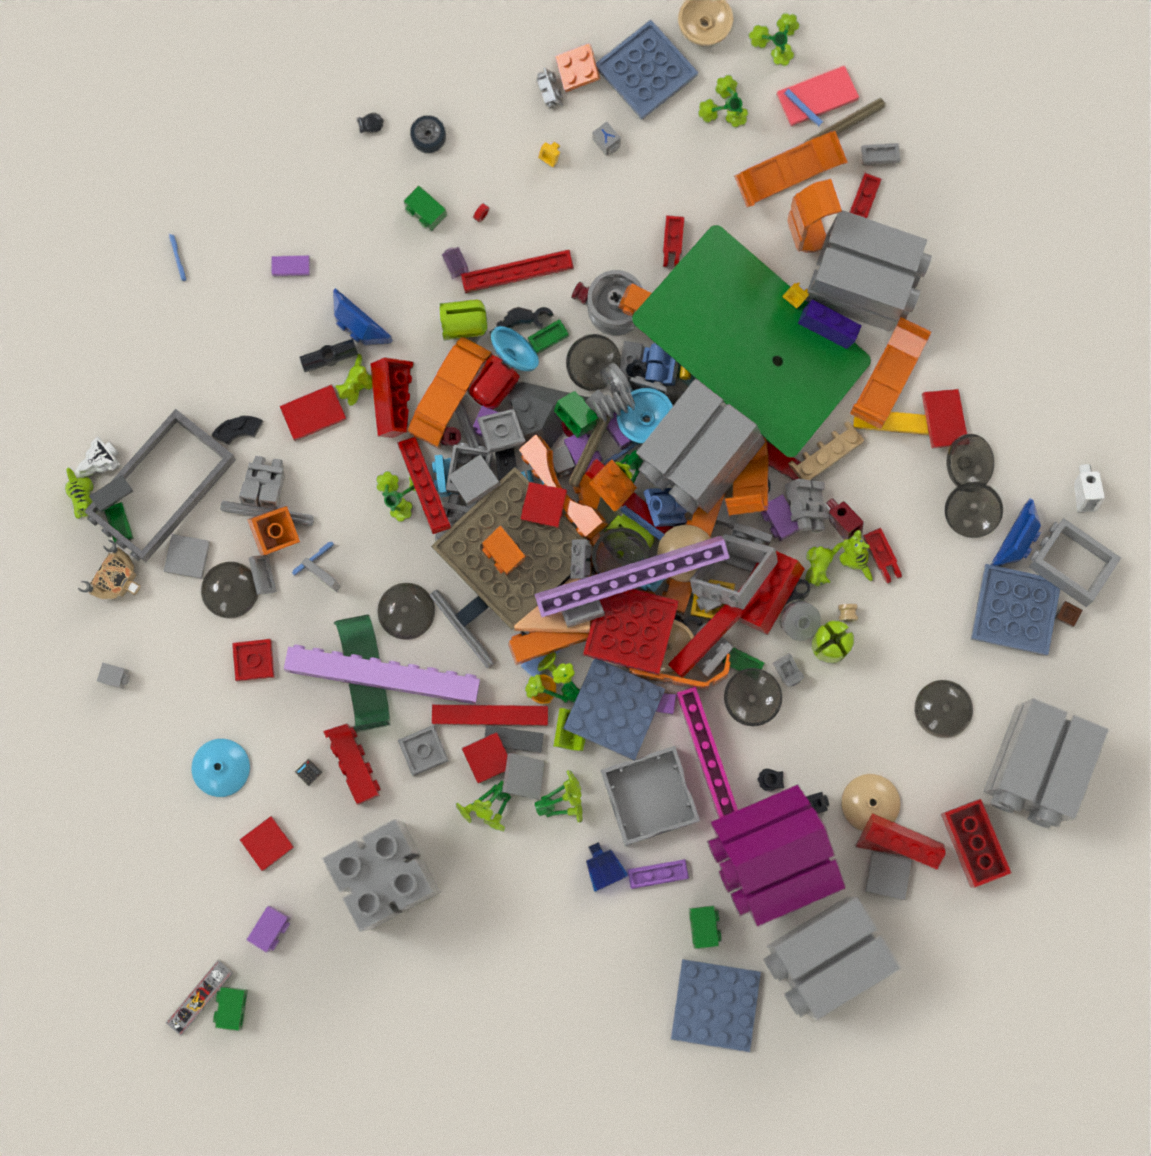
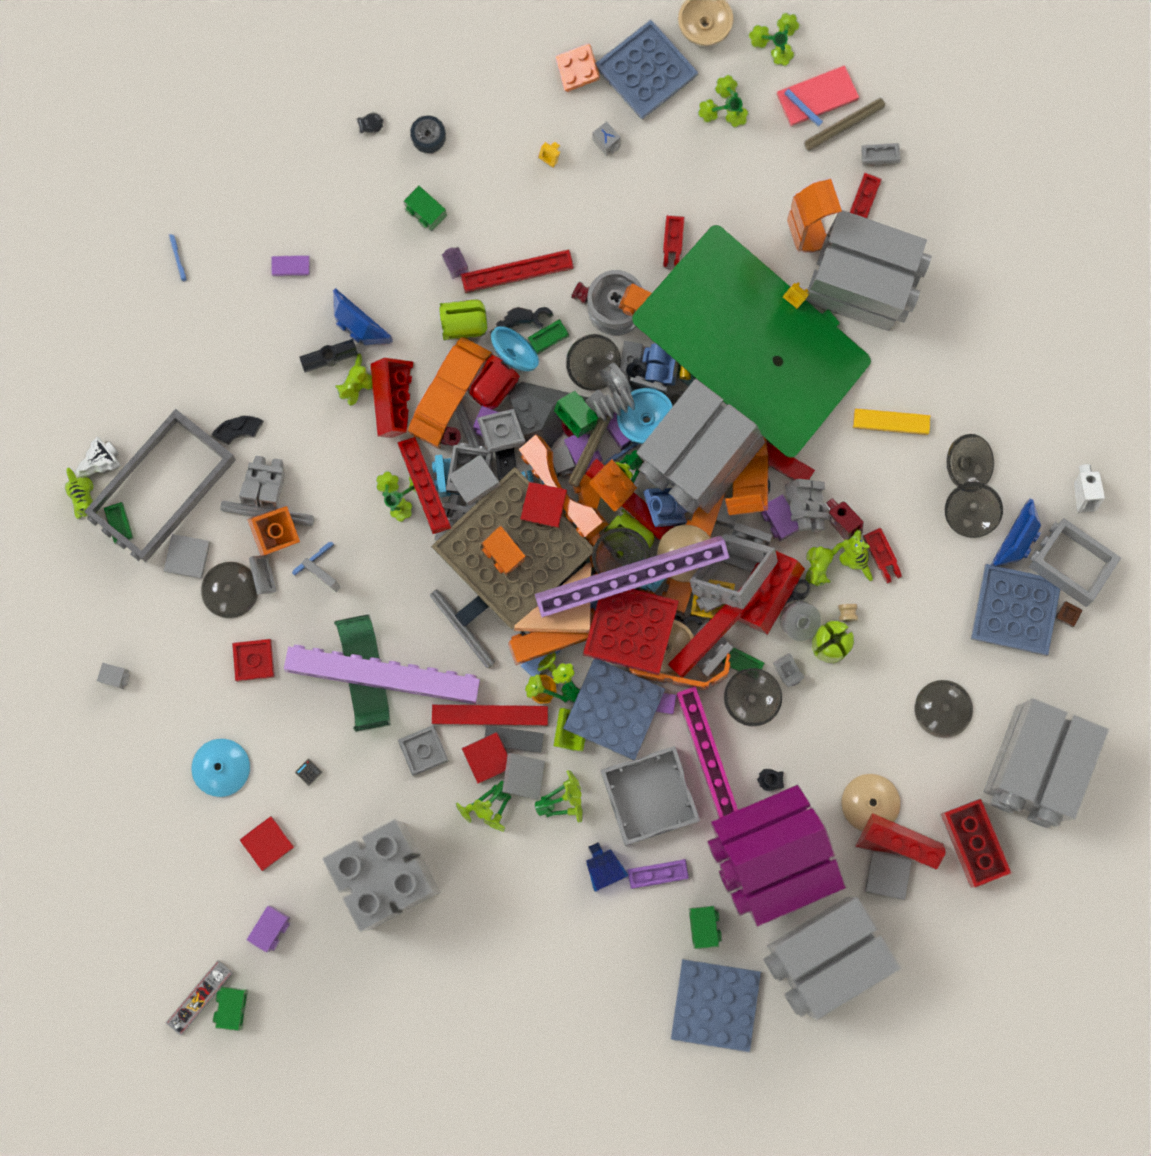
(111, 493): dark grey tile -> none
(114, 576): torso -> none
(313, 412): red tile -> none
(353, 763): red wedge -> none
(414, 621): clear smoke dish -> none
(481, 212): red tile -> none
(548, 81): light grey hinge -> none
(579, 567): light grey hinge -> none
(583, 613): light grey plate -> none
(651, 529): medium blue piece -> none
(790, 168): orange windscreen -> none
(818, 802): black brick -> none
(828, 454): tan hinge -> none
(829, 324): dark purple brick -> none
(891, 373): orange windscreen -> none
(943, 417): red tile -> none

